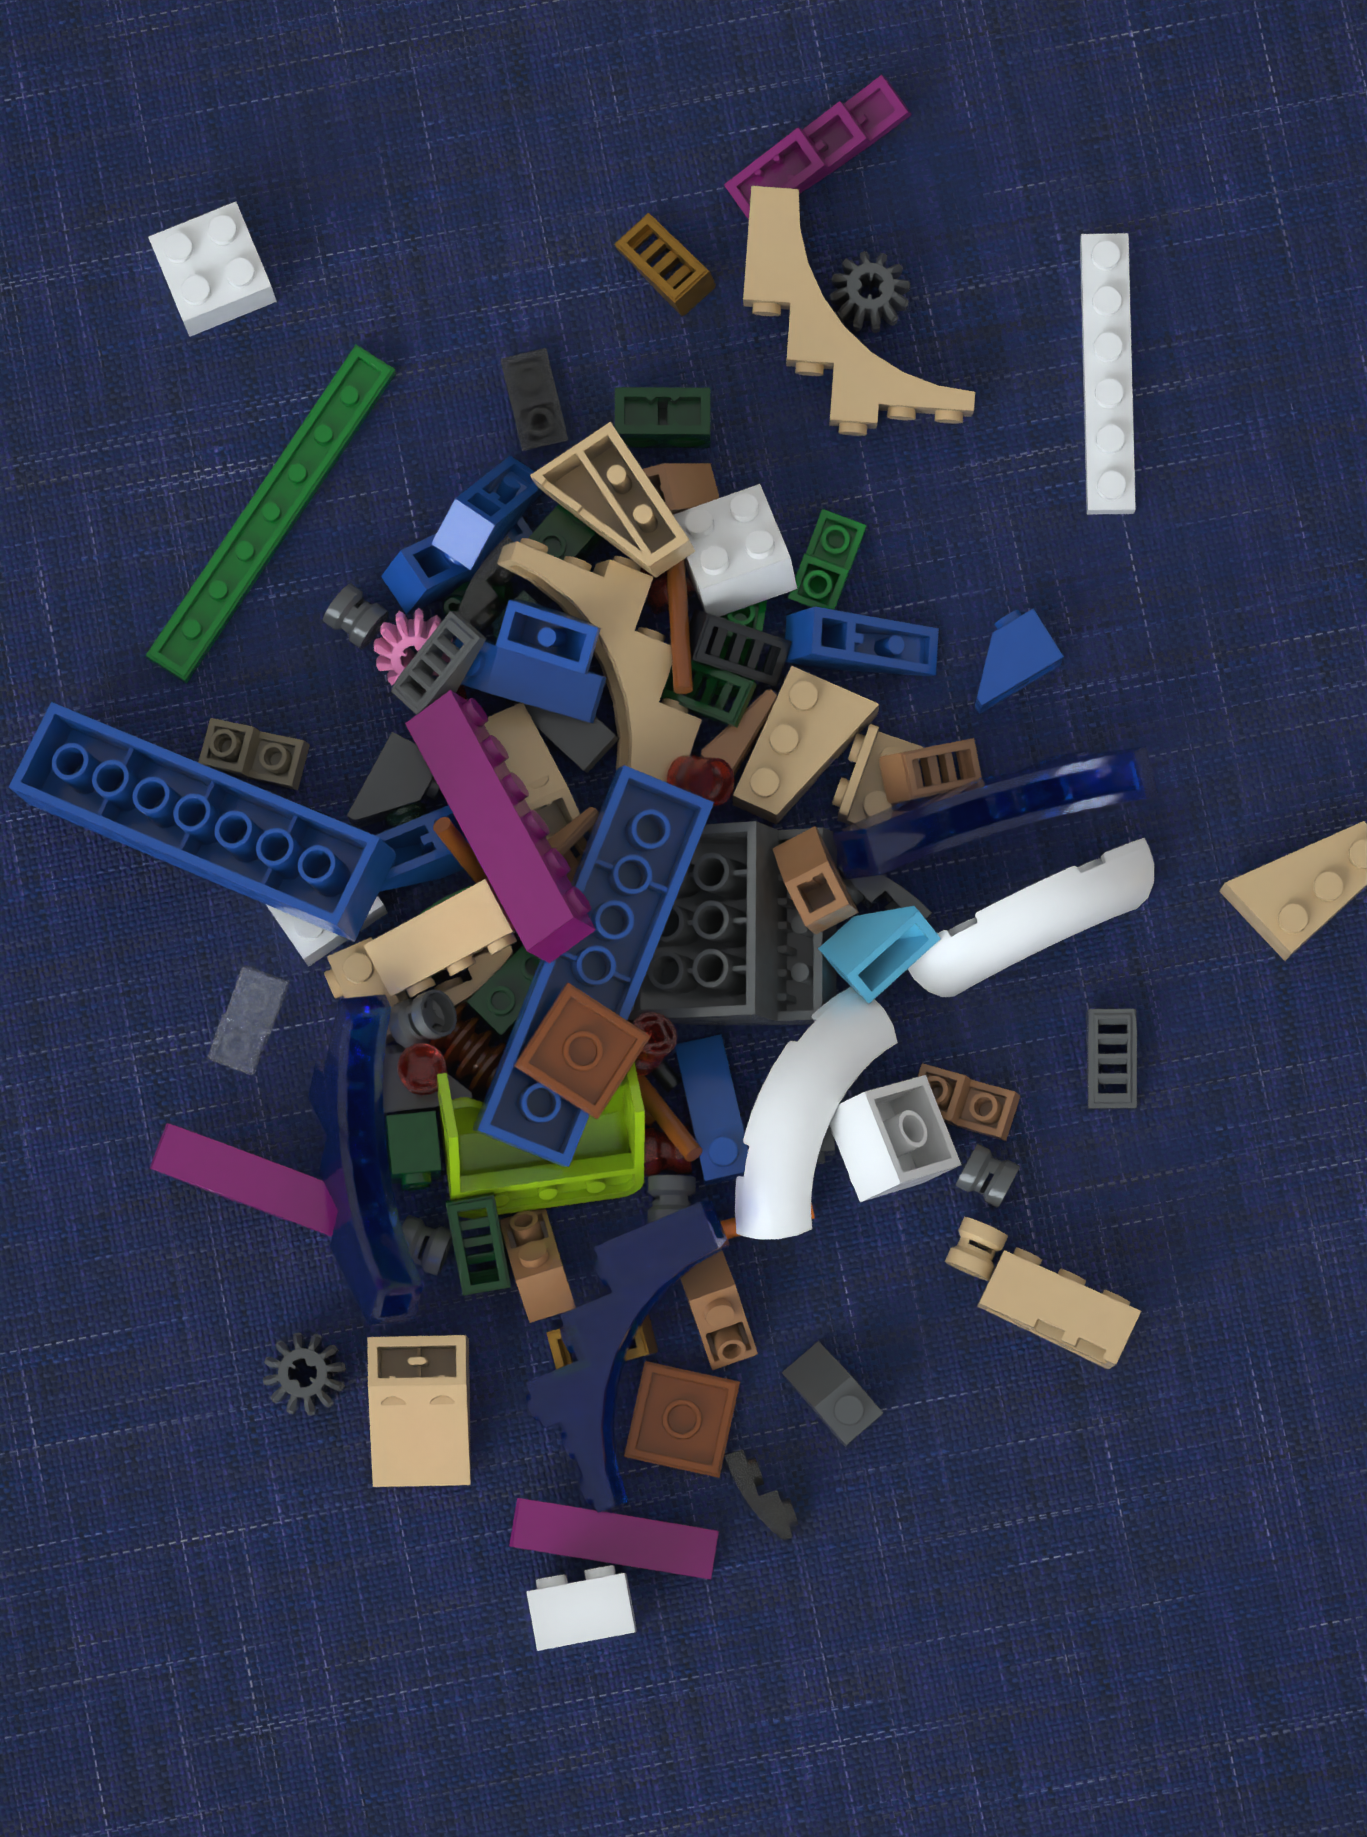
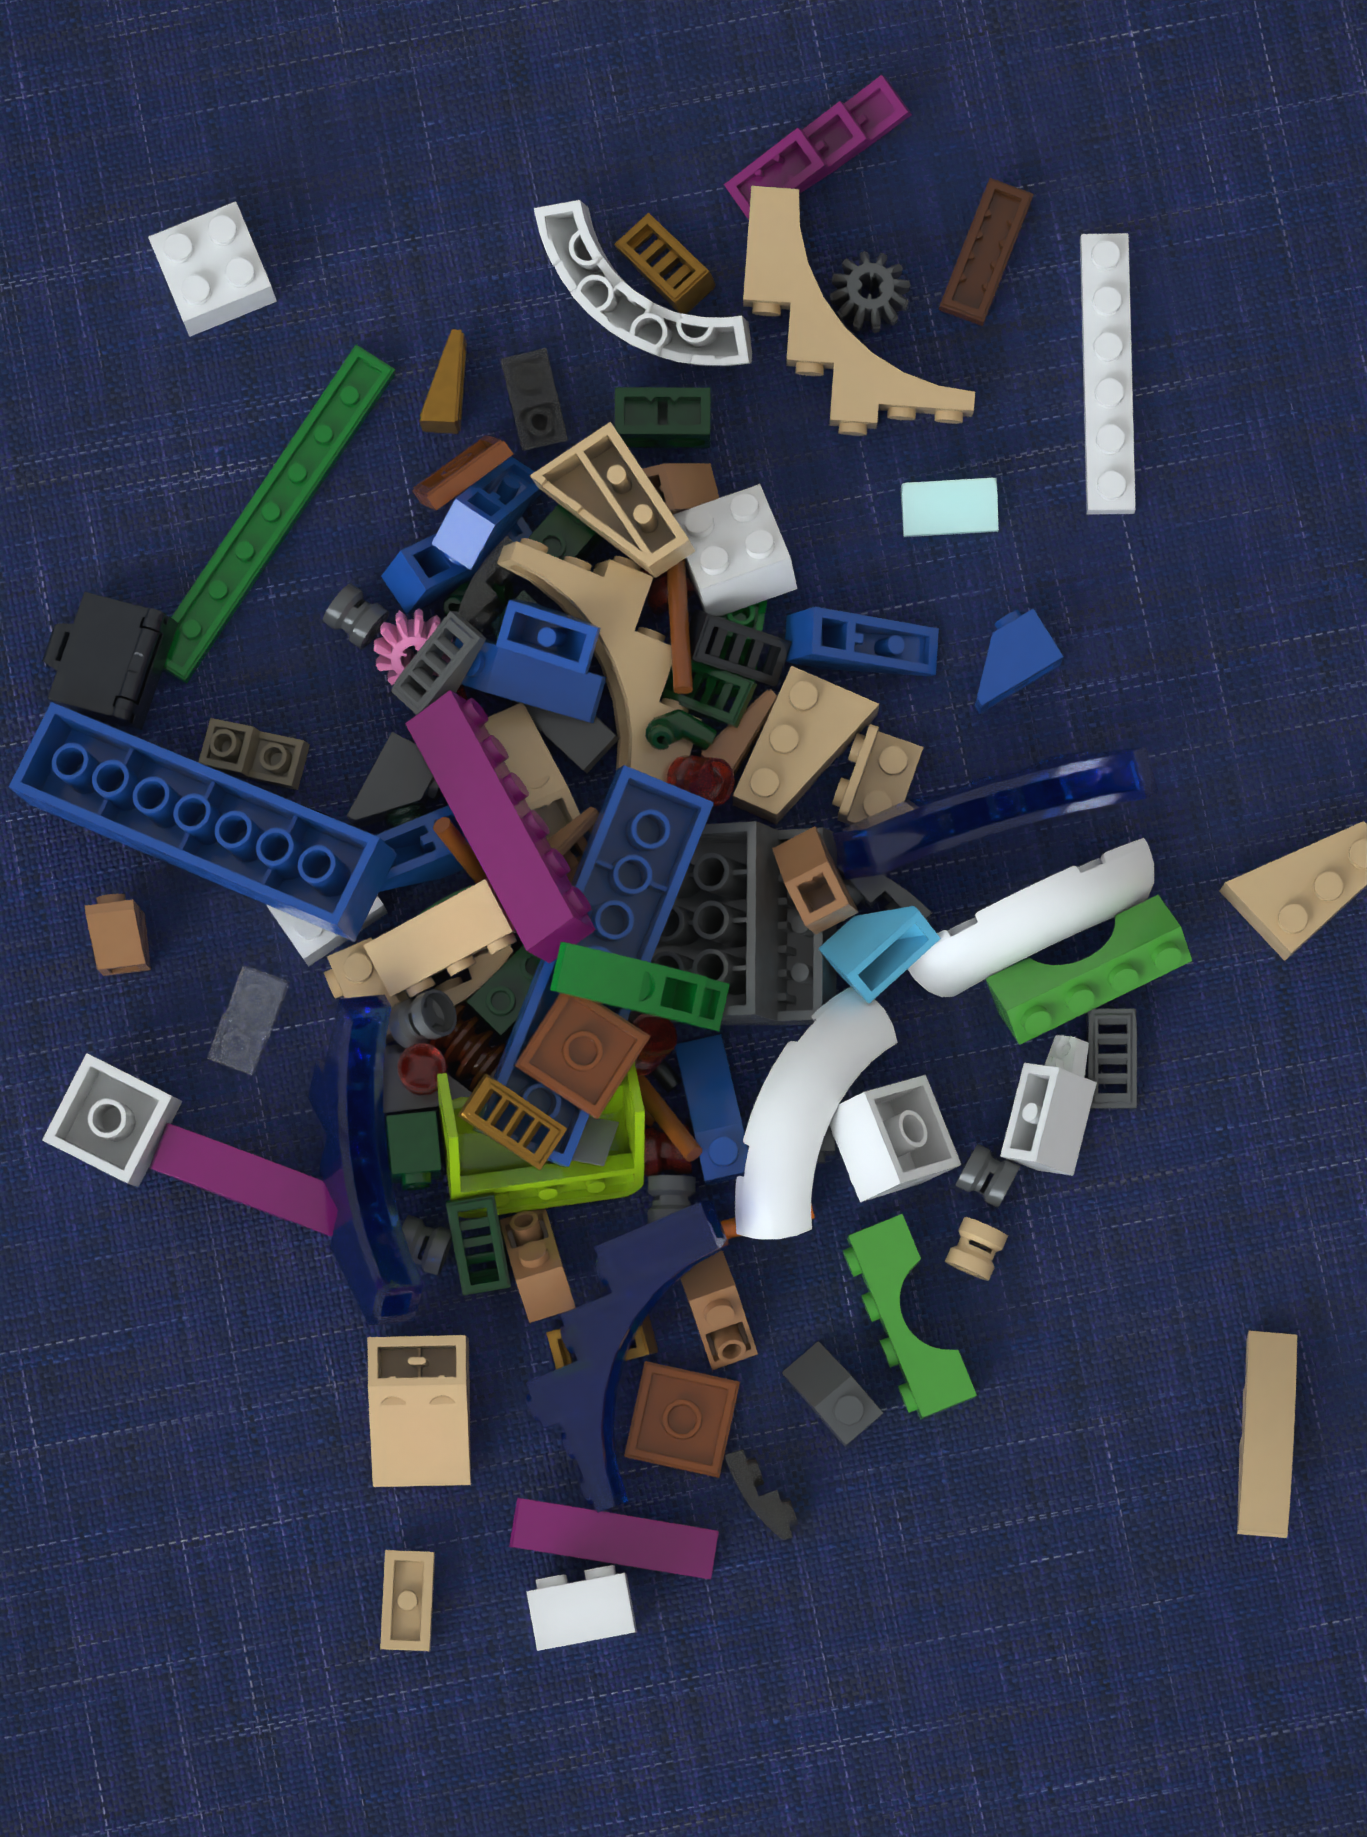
(109, 659): none -> black piece
(111, 1120): none -> white brick
(118, 935): none -> medium nougat slope
(313, 1360): dark grey gear -> none
(407, 1600): none -> tan plate
(445, 397): none -> pearl gold slope
(462, 472): none -> dark orange tile
(479, 1098): none -> pearl gold slope
(595, 1141): none -> light grey sticker
(607, 298): none -> white brick
(639, 986): none -> green slope
(677, 726): none -> dark green arm
(828, 560): green slope -> none
(903, 775): medium nougat slope -> none
(932, 1375): none -> bright green arch
(949, 507): none -> light aqua slope
(972, 1103): medium nougat slope -> none
(986, 252): none -> reddish brown plate
(1044, 996): none -> bright green arch
(1051, 1109): none -> white hinge
(1059, 1308): tan wedge -> none
(1267, 1434): none -> tan slope

